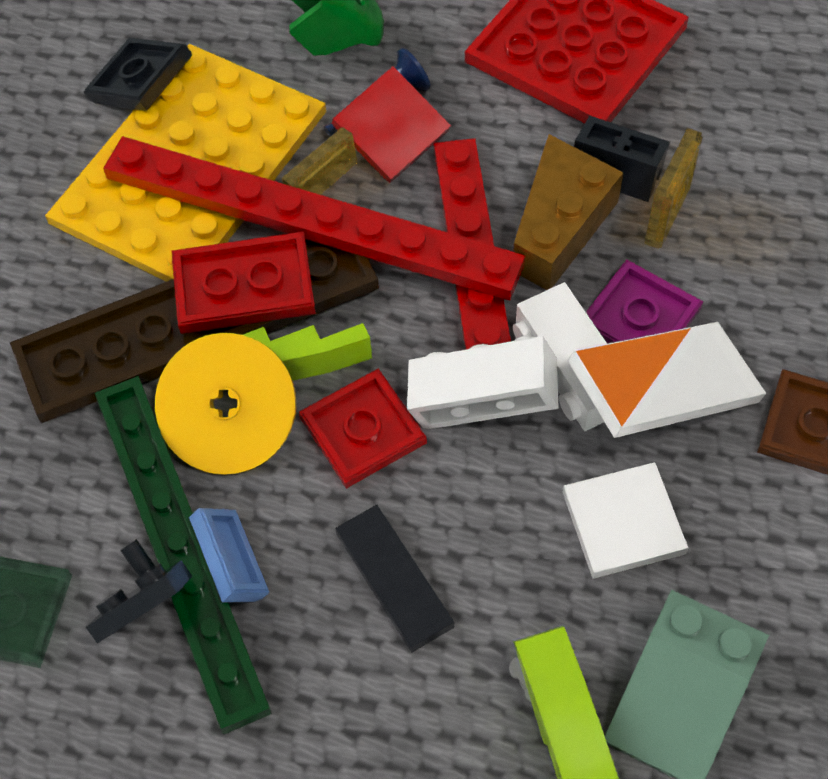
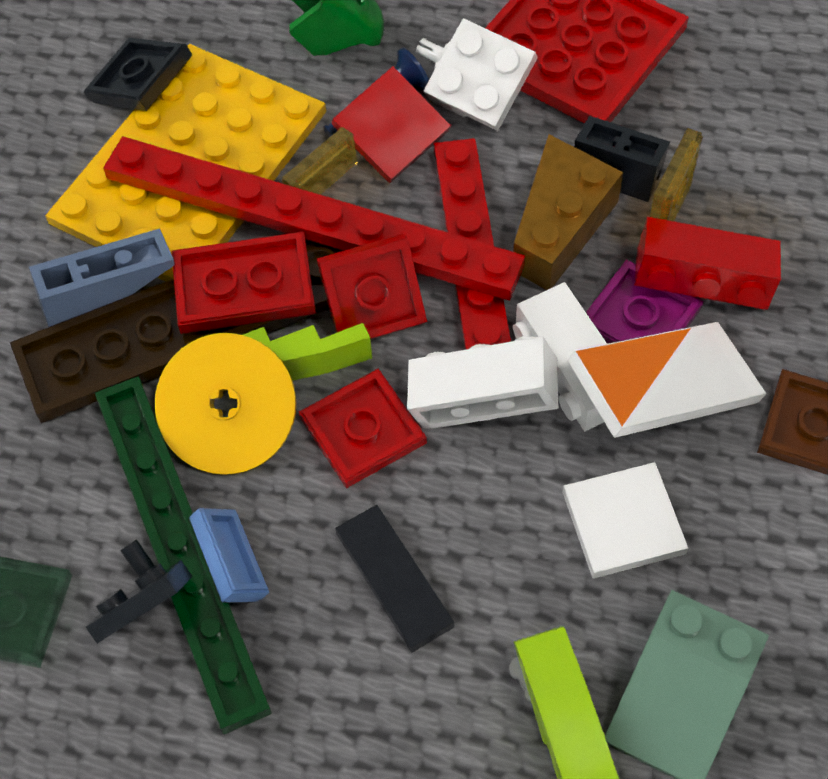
(99, 275): none -> sand blue slope
(373, 287): none -> red plate
(477, 73): none -> white plate
(708, 263): none -> red brick

